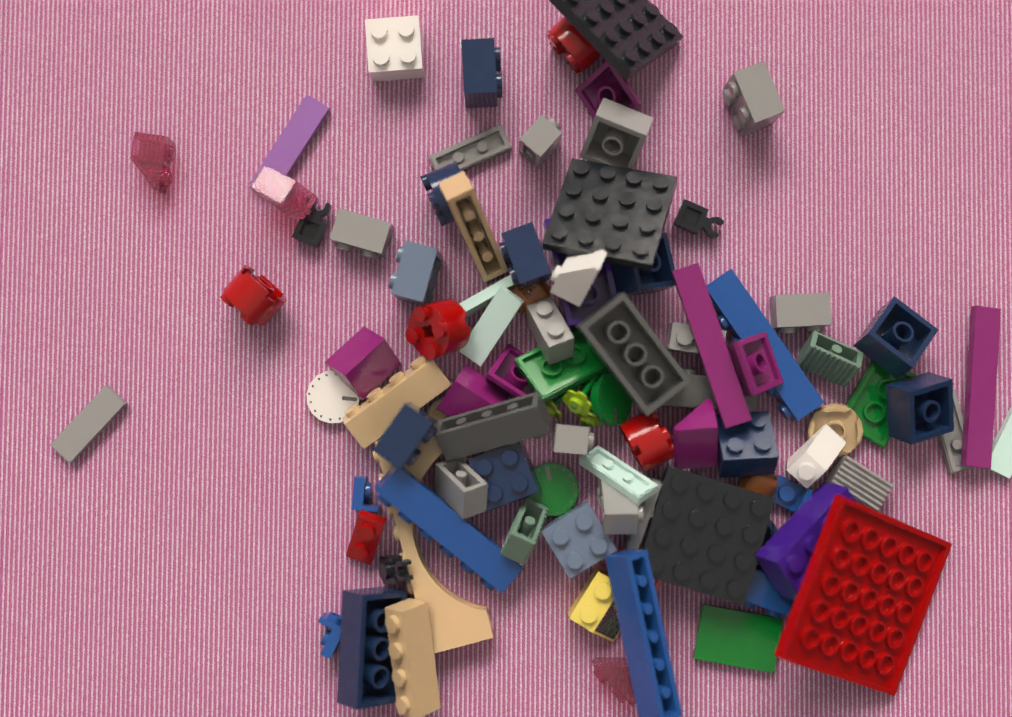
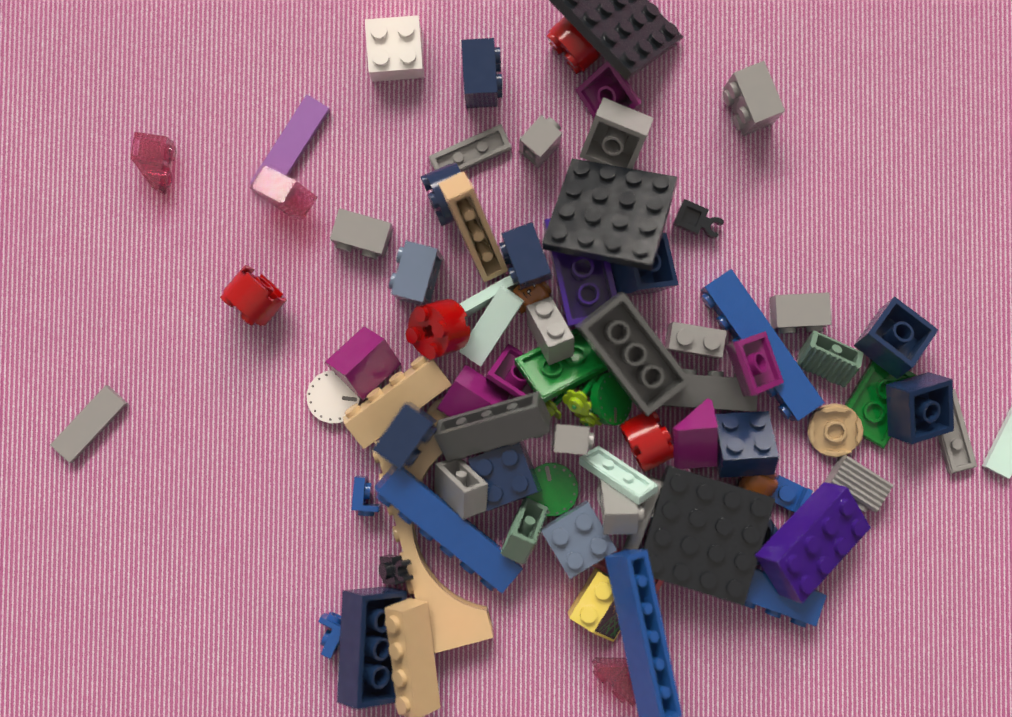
(312, 228): black plate -> none
(366, 537): red plate -> none
(576, 276): white slope -> none
(711, 345): magenta tile -> none
(737, 638): green tile -> none
(815, 456): white slope -> none
(863, 597): red plate -> none
(981, 387): magenta tile -> none

